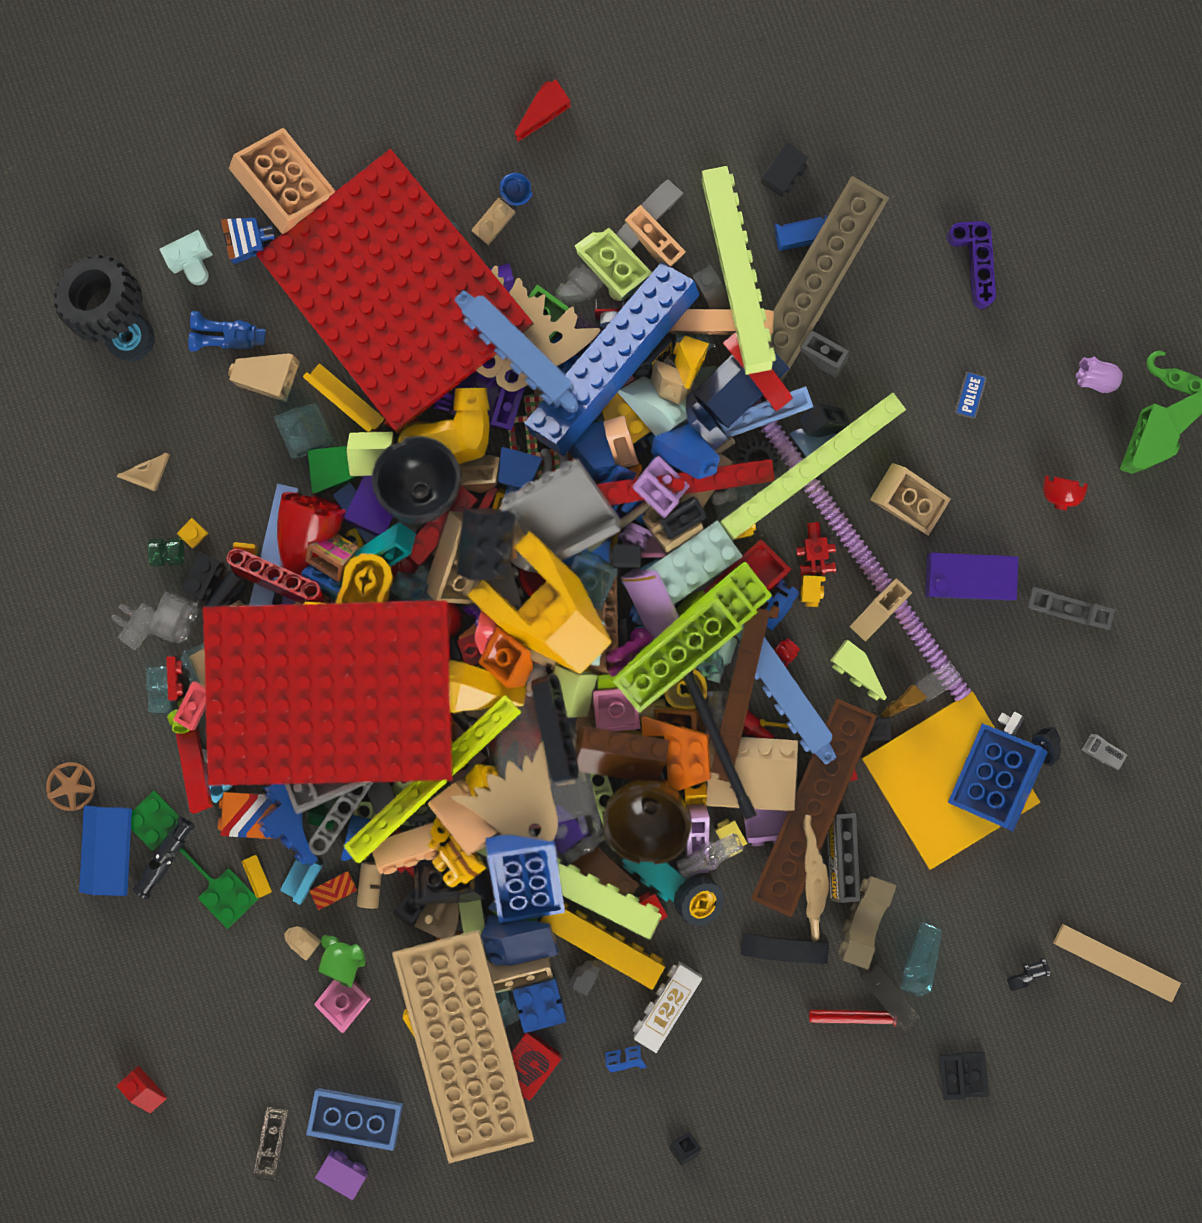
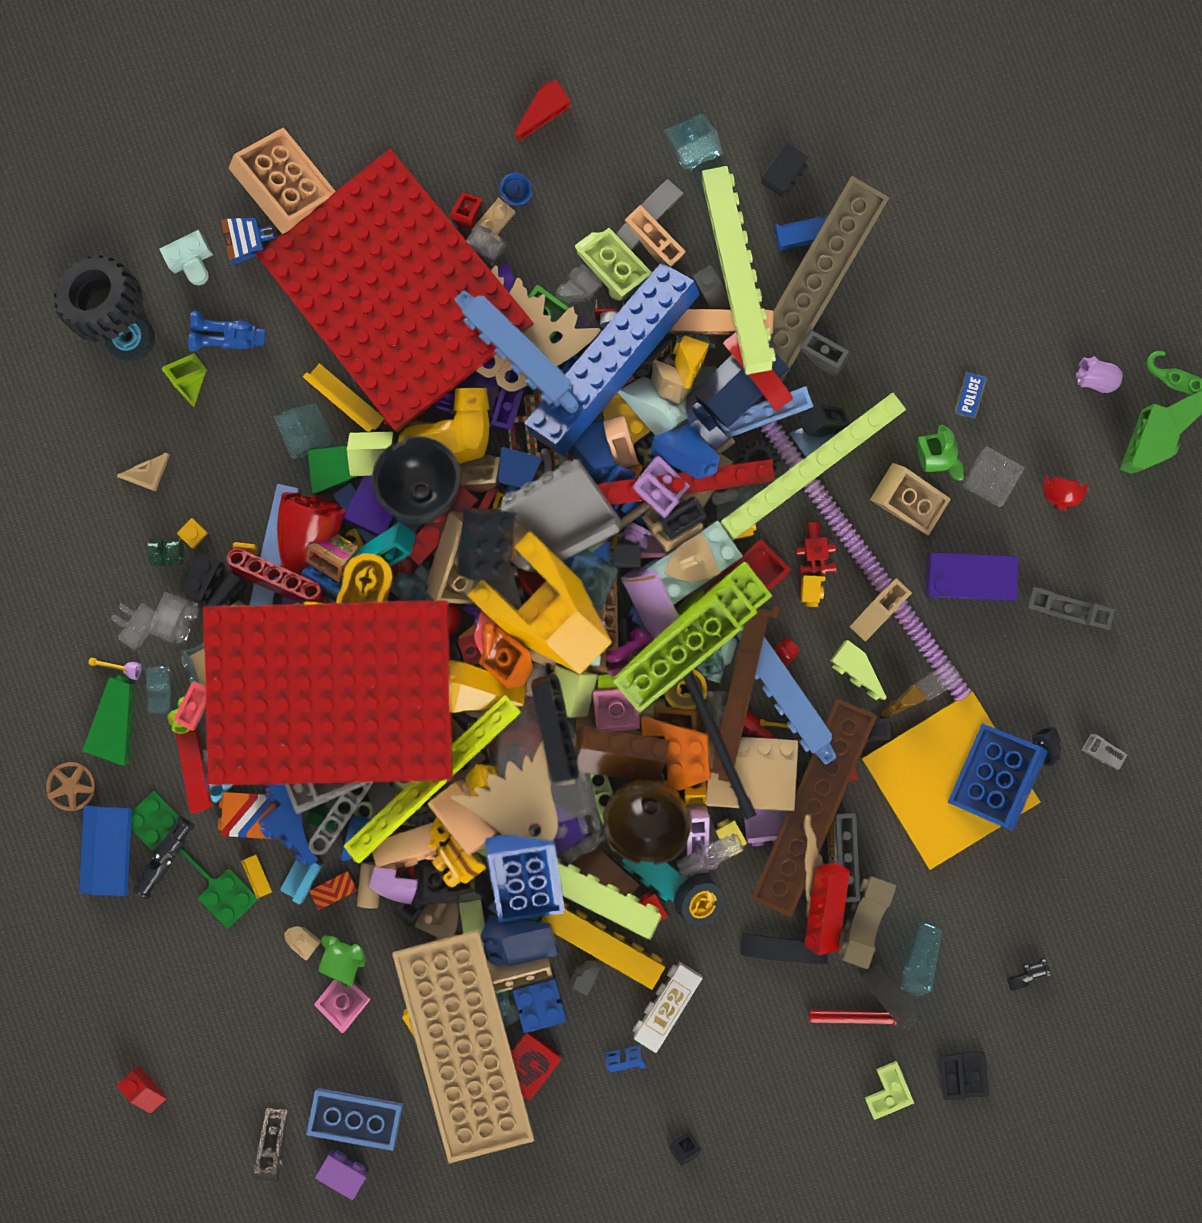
(112, 726): none -> green slope
(131, 670): none -> hinge
(175, 688): red tile -> none
(186, 376): none -> lime slope
(266, 374): tan slope -> none
(396, 889): none -> lavender slope
(466, 211): none -> red slope
(487, 244): none -> clear slope
(488, 636): none -> orange piece
(646, 453): none -> olive plant
(693, 561): none -> tan shield
(694, 141): none -> clear light blue slope
(784, 603): blue piece -> none
(827, 908): none -> red brick
(895, 1092): none -> yellowish green plate
(940, 453): none -> bright green piece
(976, 264): dark purple beam -> none
(992, 476): none -> clear brick
(1012, 723): white tile -> none
(1116, 963): tan tile -> none

